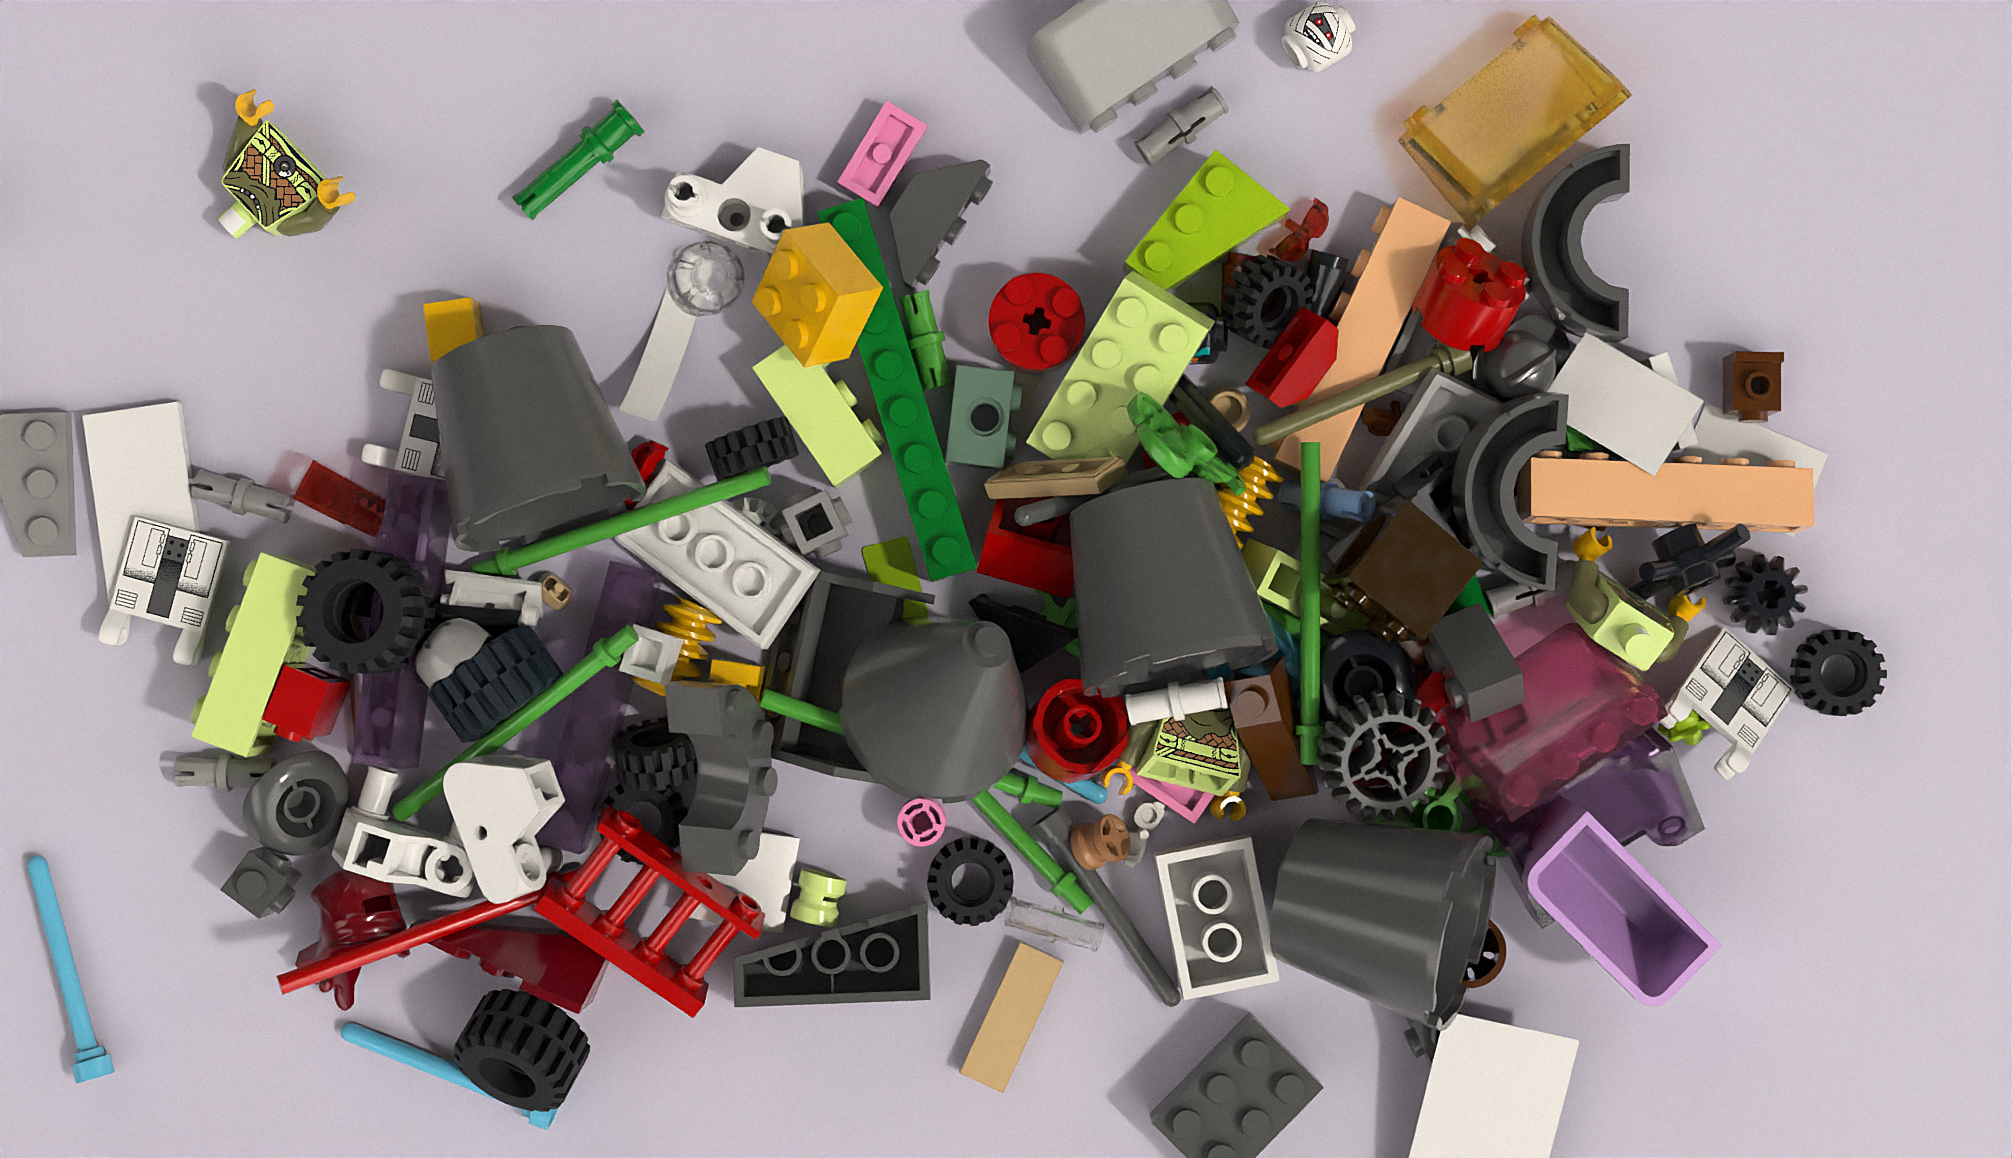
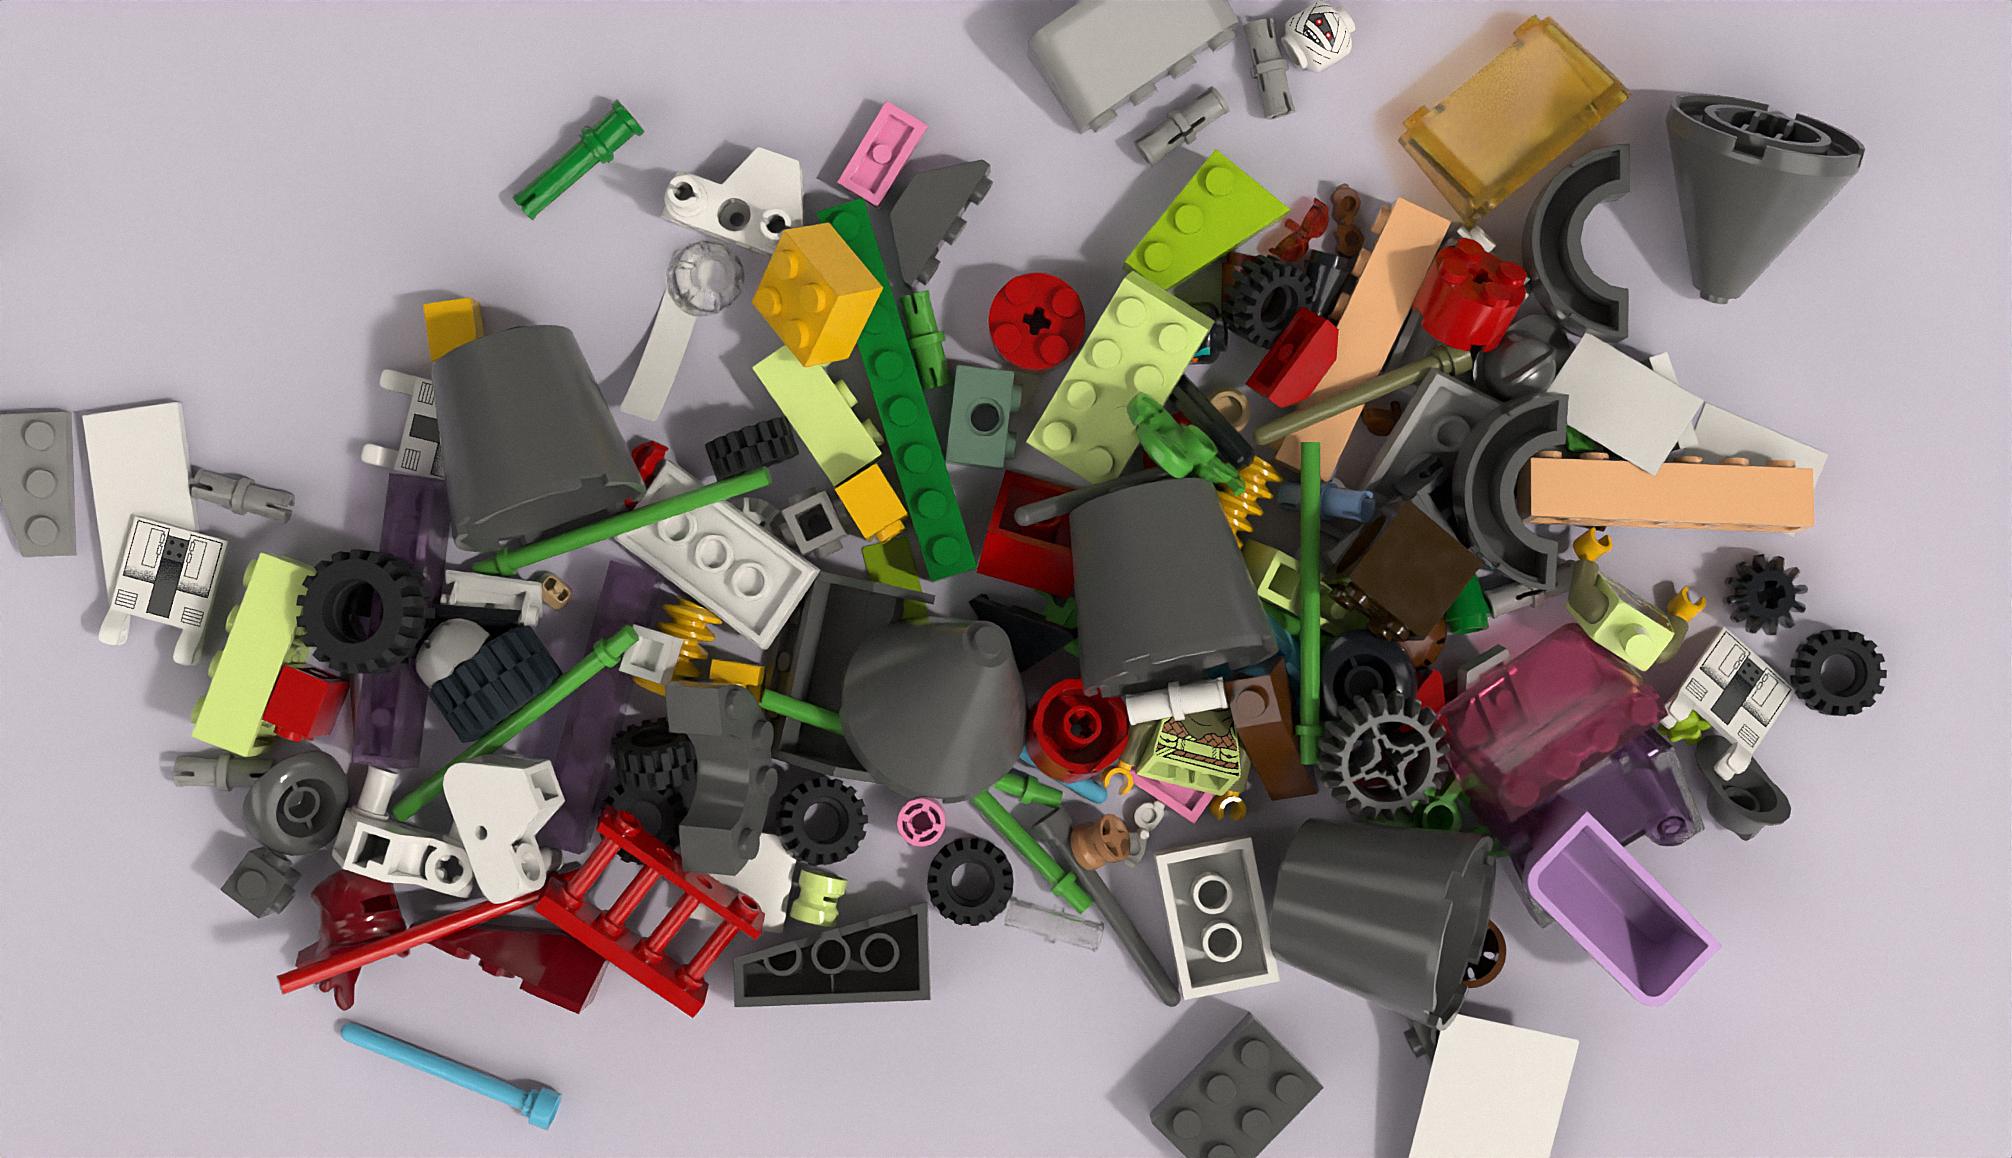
(90, 1059): medium azure piece -> none
(274, 179): torso -> none
(341, 498): clear red leg -> none
(522, 1050): black tyre -> none
(850, 821): none -> black tyre
(874, 505): none -> yellow brick
(1011, 1016): tan tile -> none
(1056, 477): tan tile -> none
(1269, 68): none -> light grey pin
(1345, 207): none -> reddish brown piece
(1475, 664): dark grey brick -> none
(1688, 561): black bar -> none
(1738, 372): reddish brown brick -> none
(1744, 801): none -> dark grey piece
(1749, 184): none -> dark grey cone

